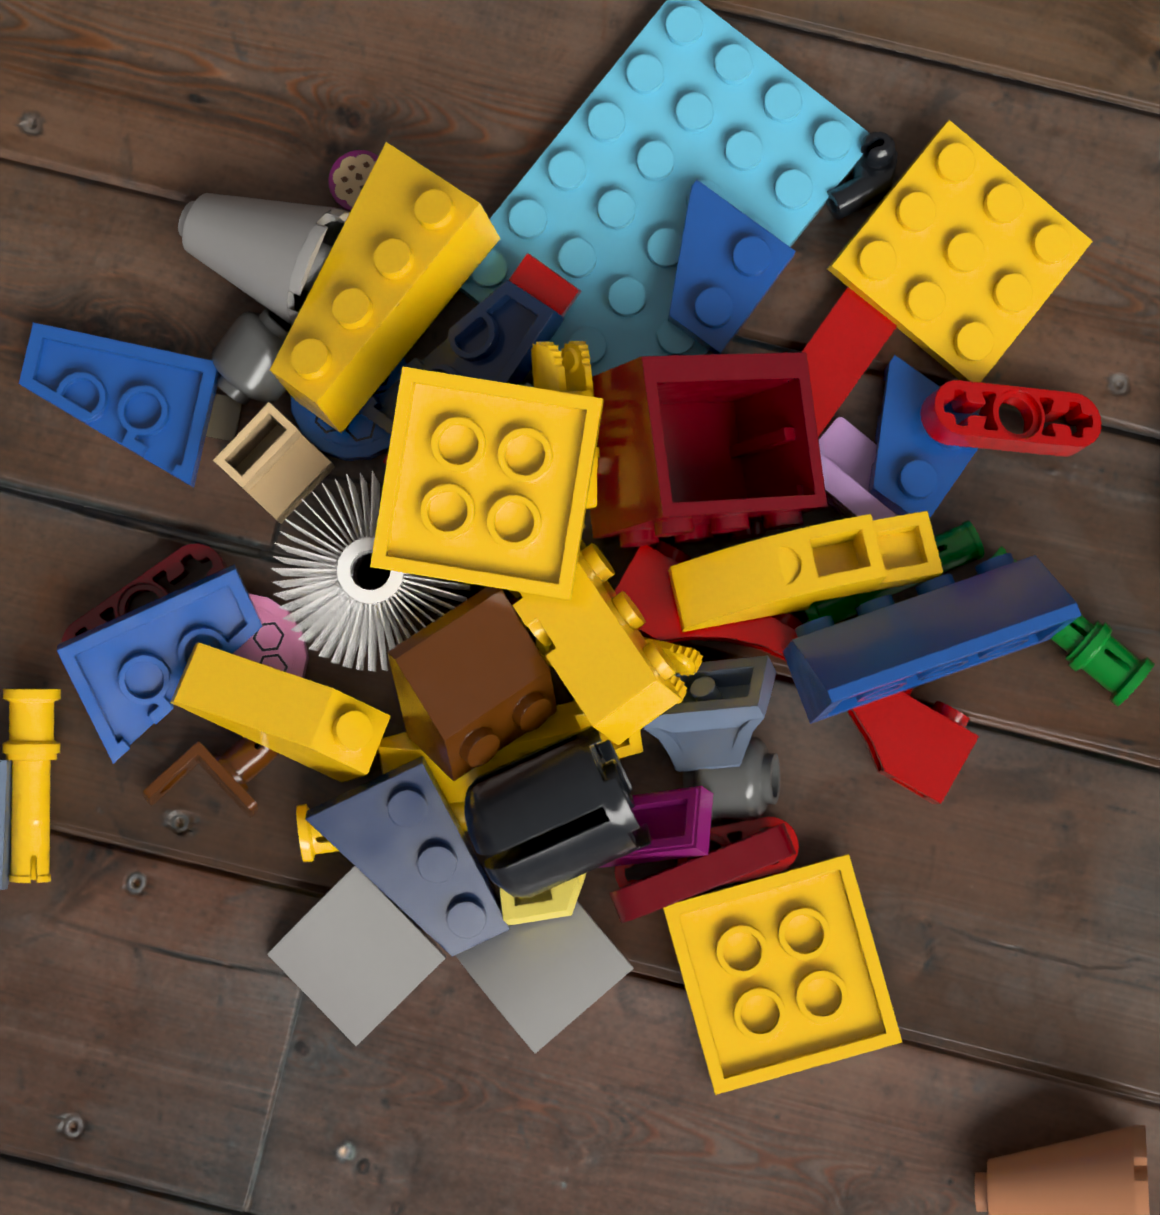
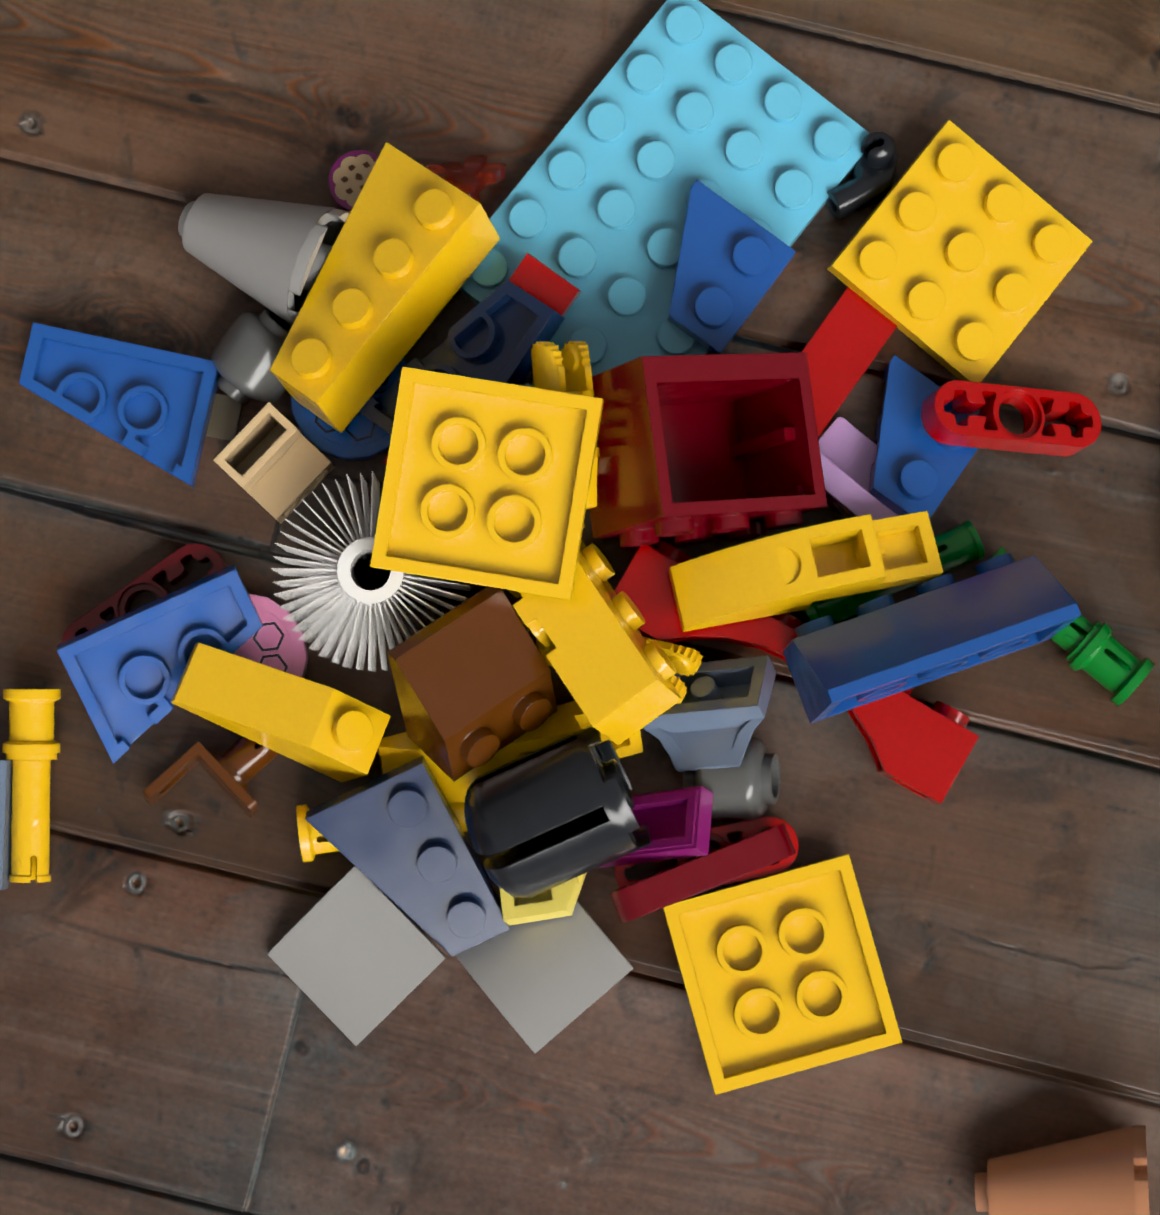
(471, 177): none -> clear red plant

